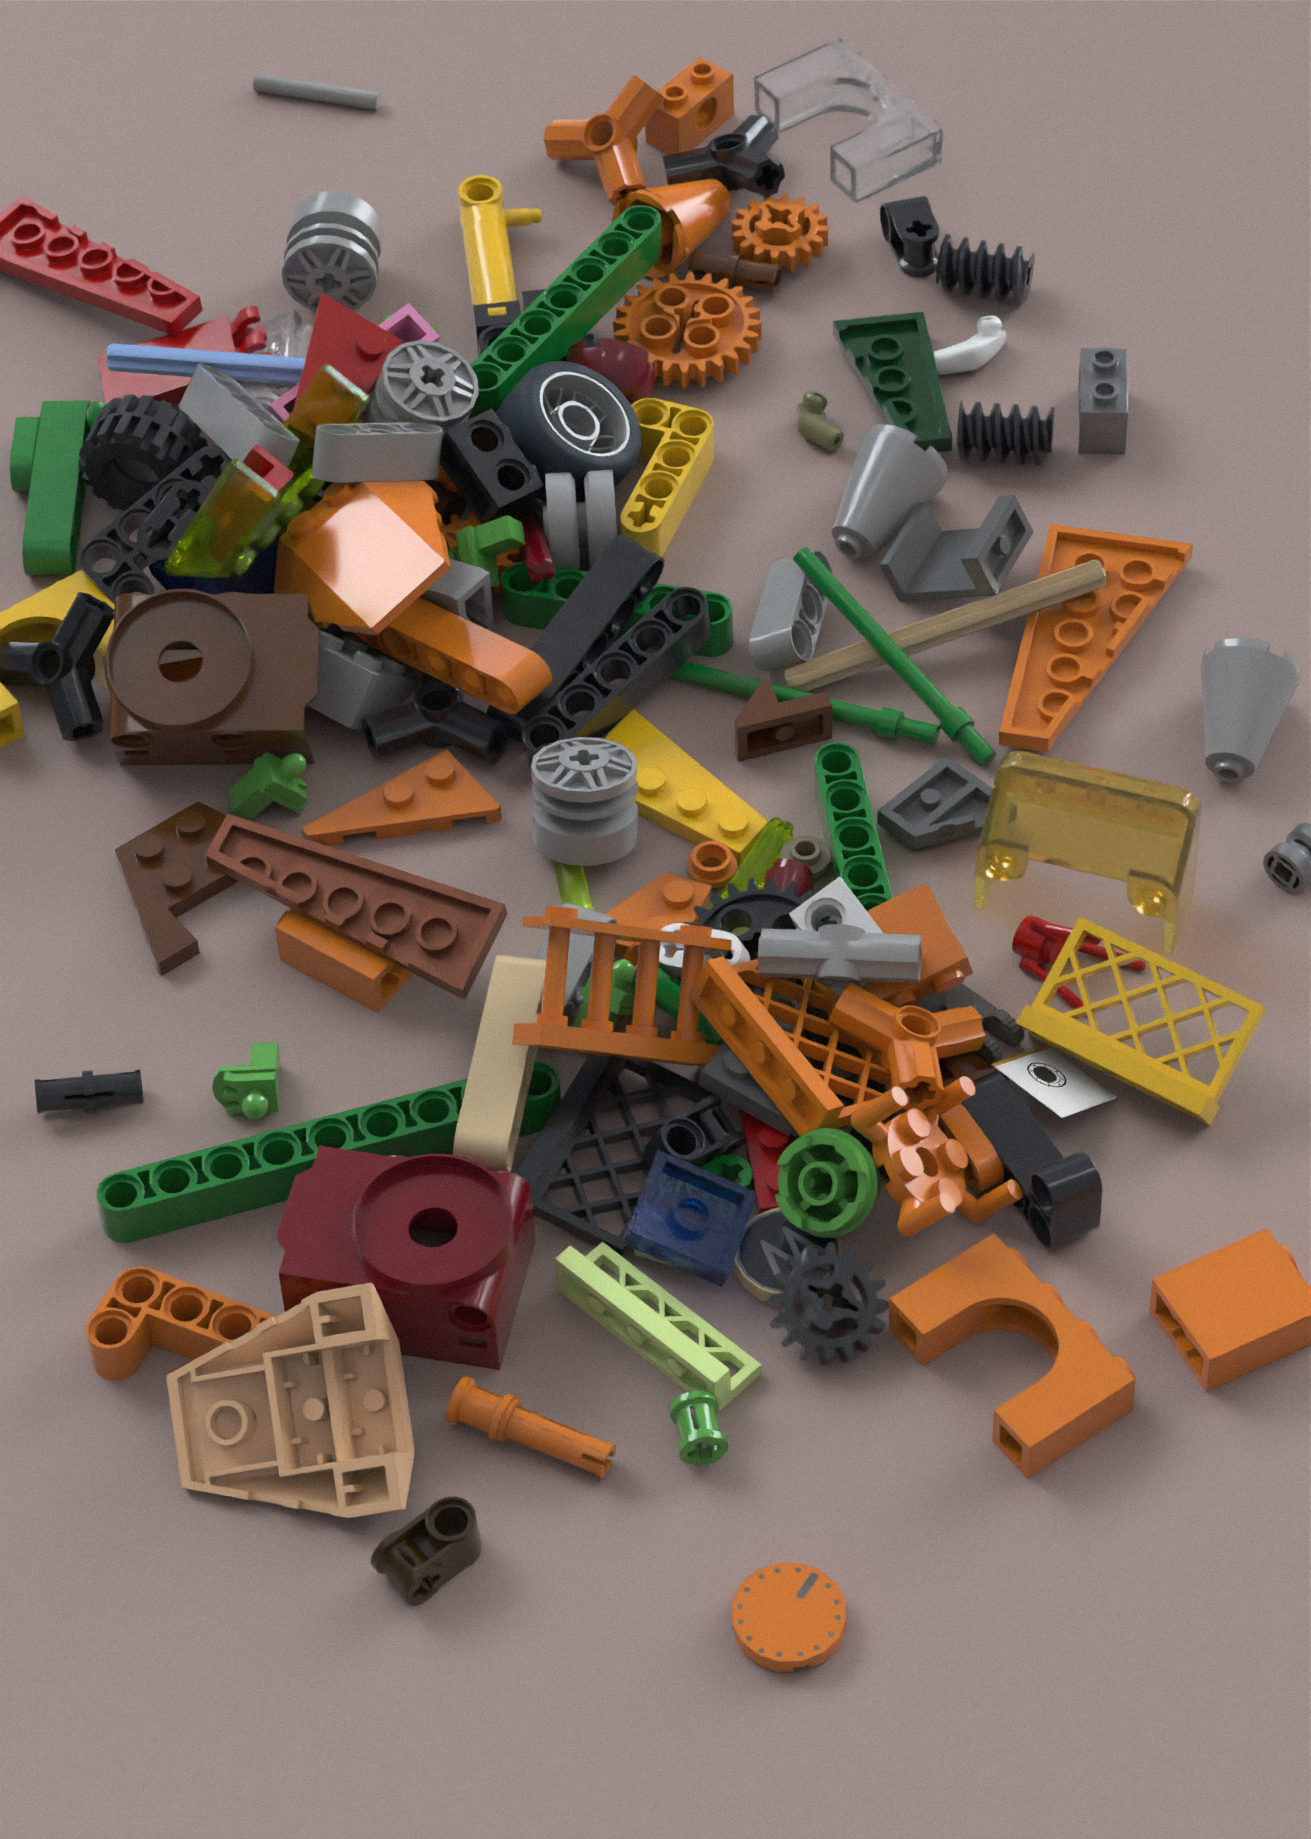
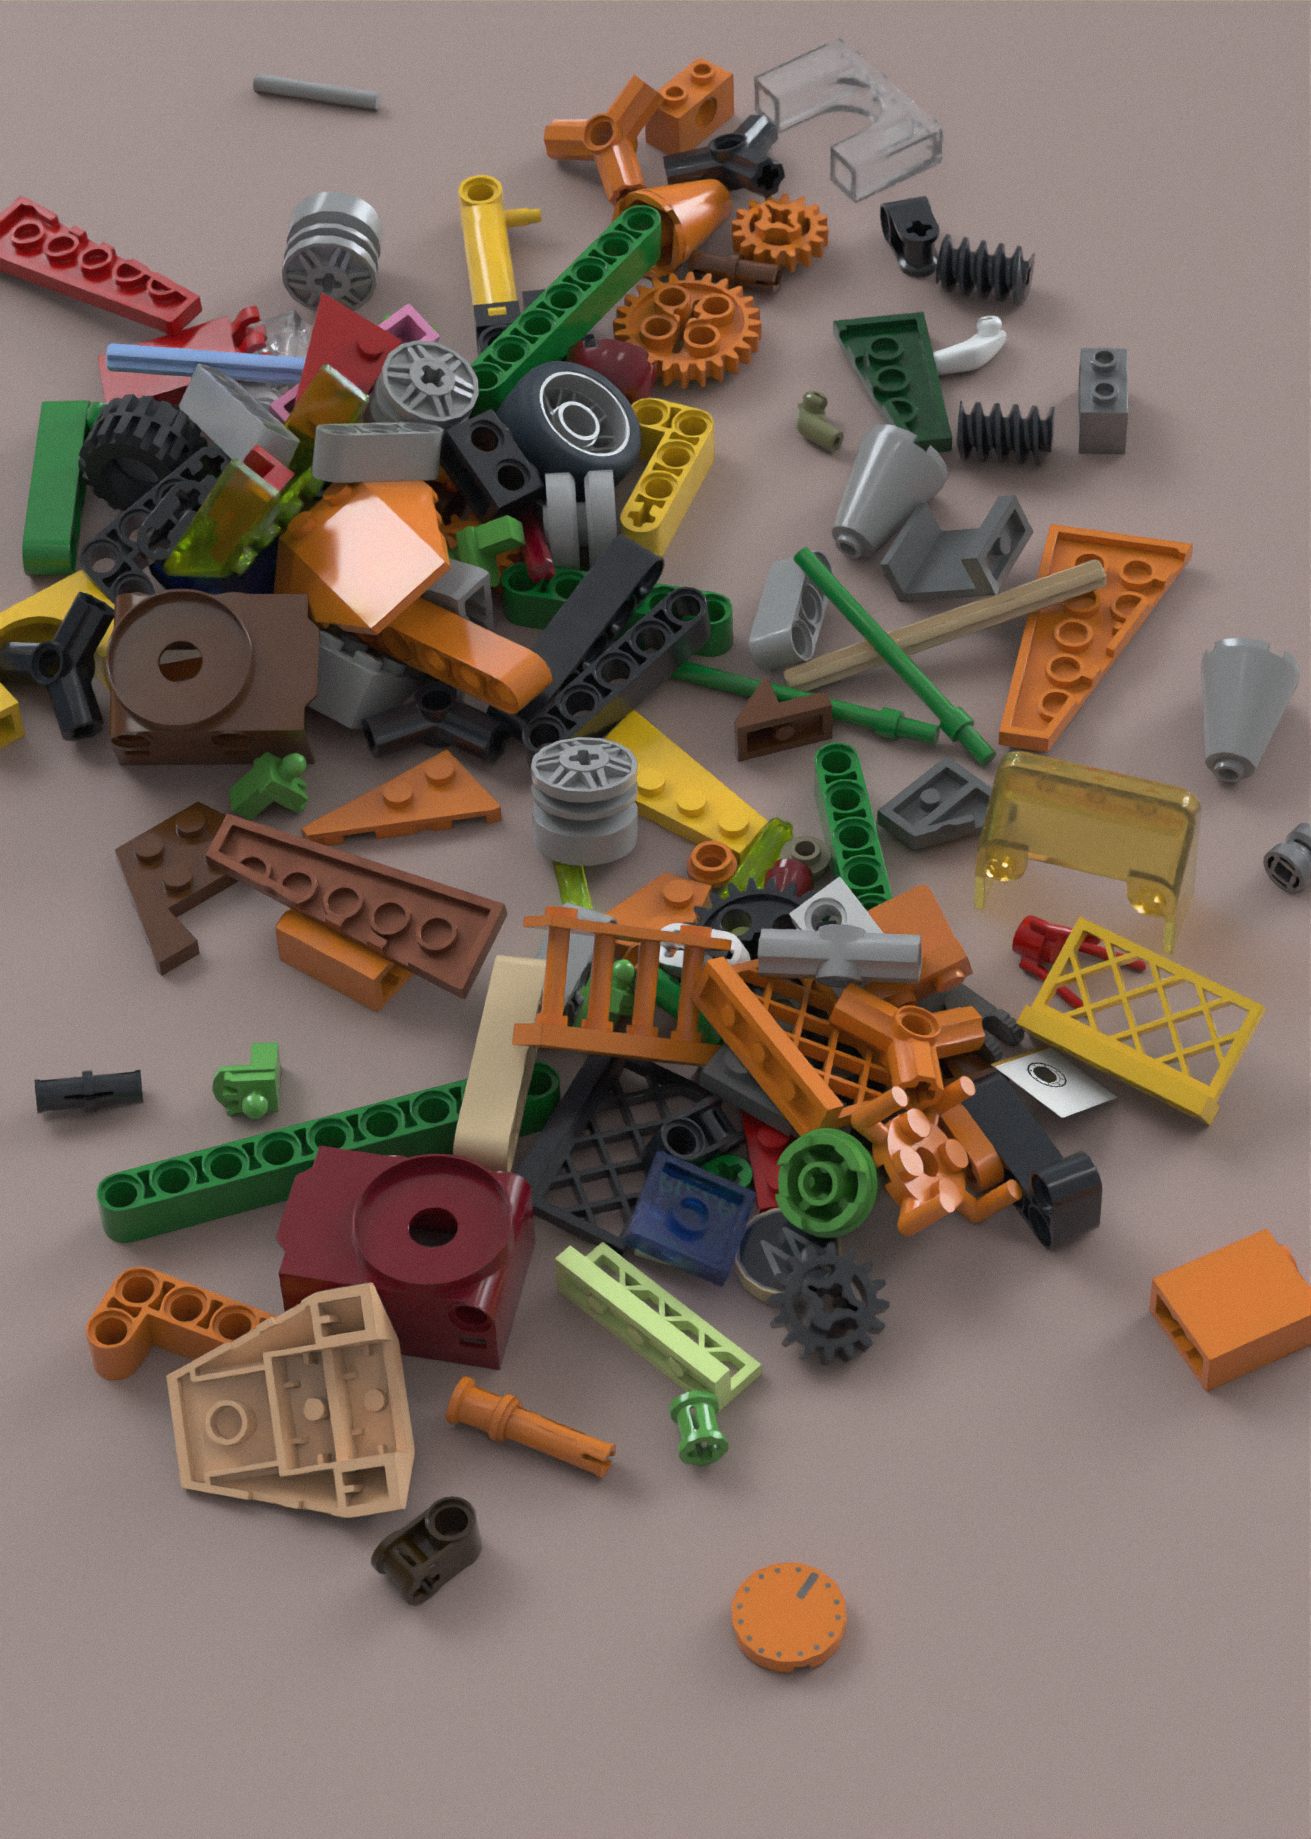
(23, 452): green beam -> none
(996, 1291): orange arch -> none

